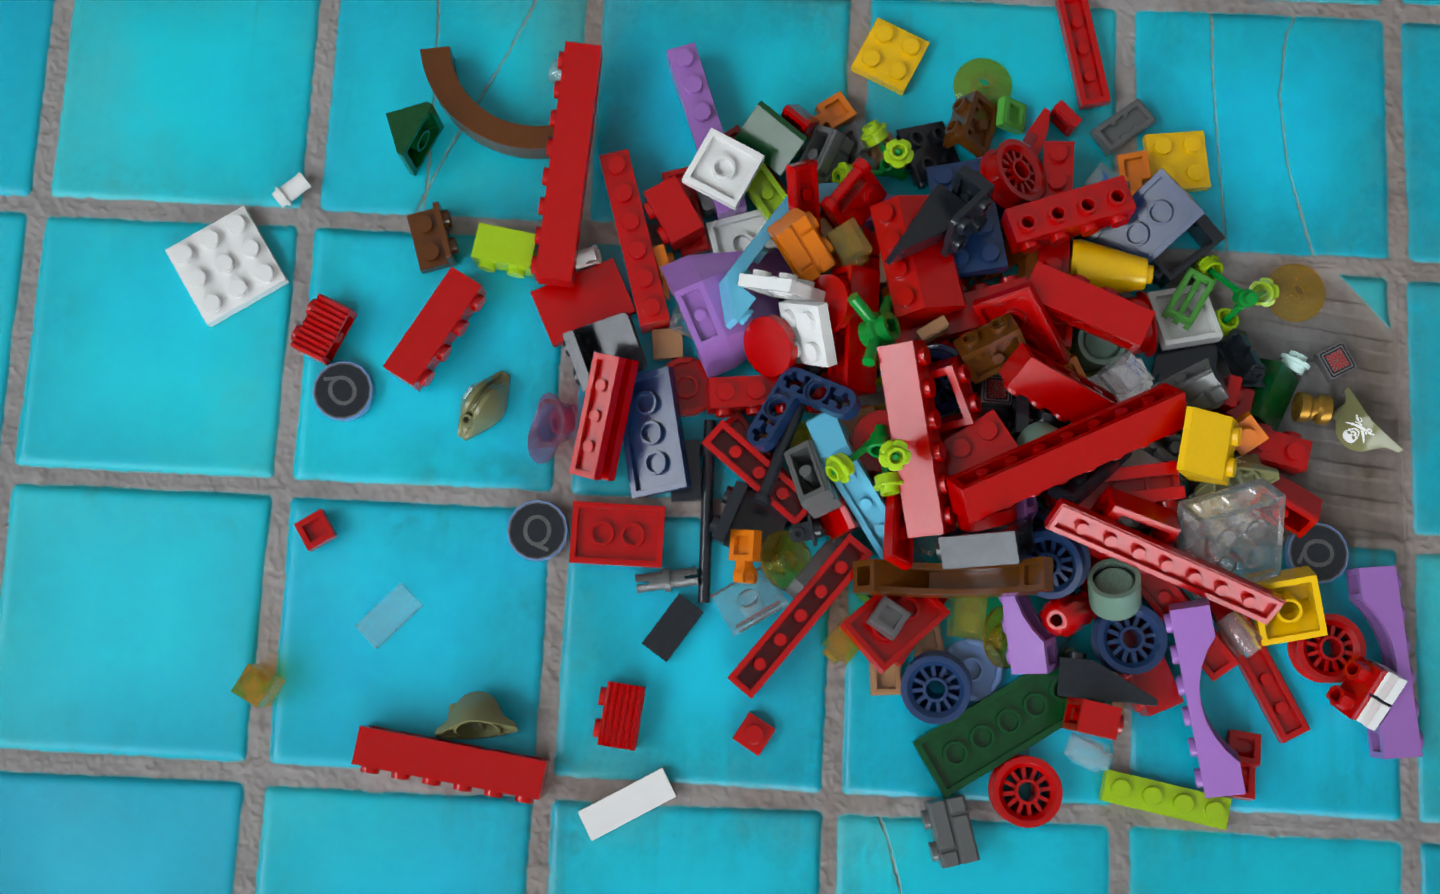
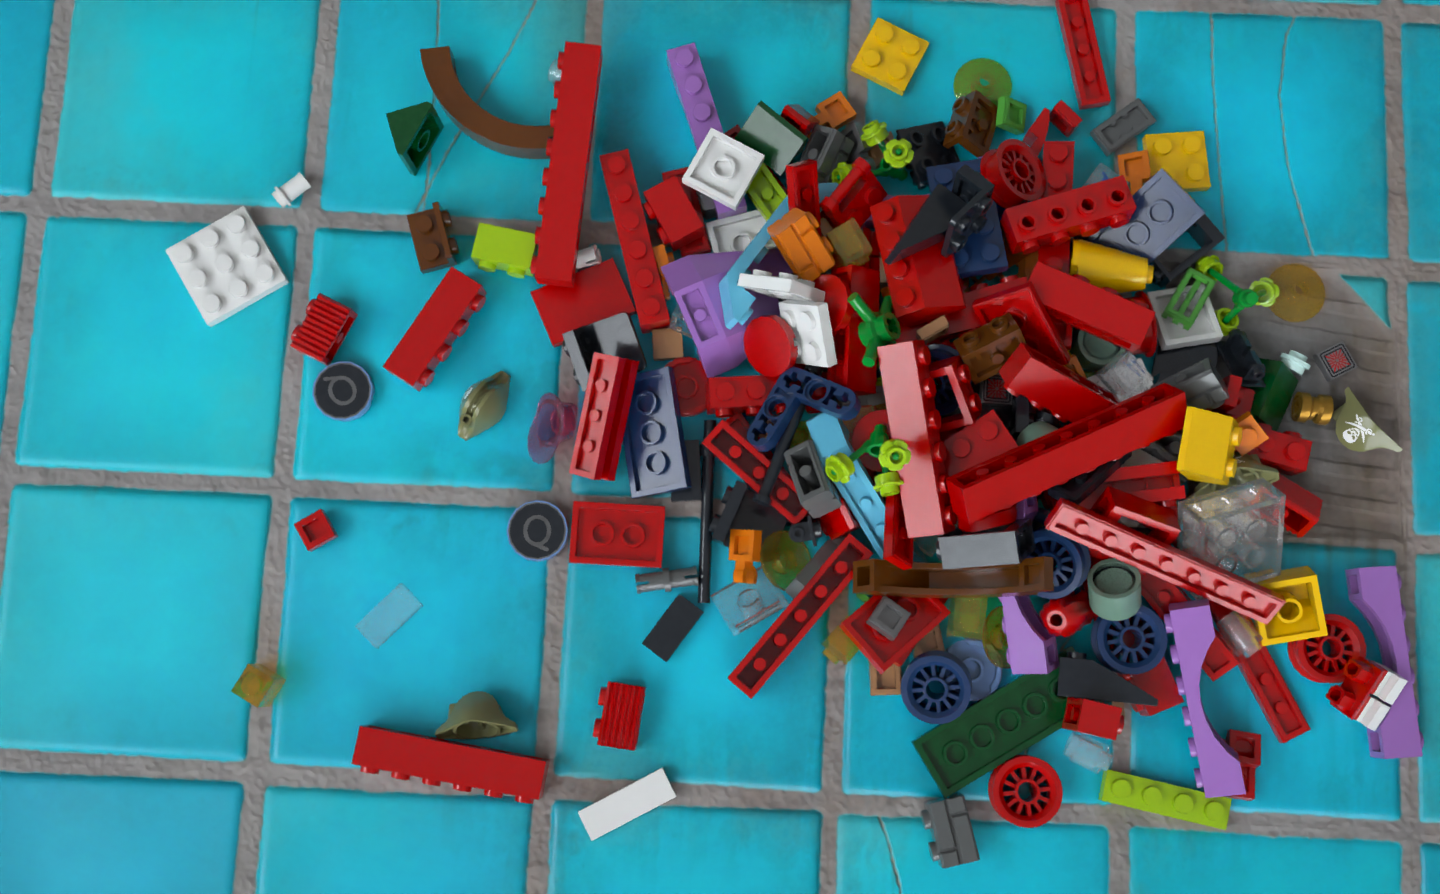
(753, 733): red plate -> none
(1321, 550): black tile -> none

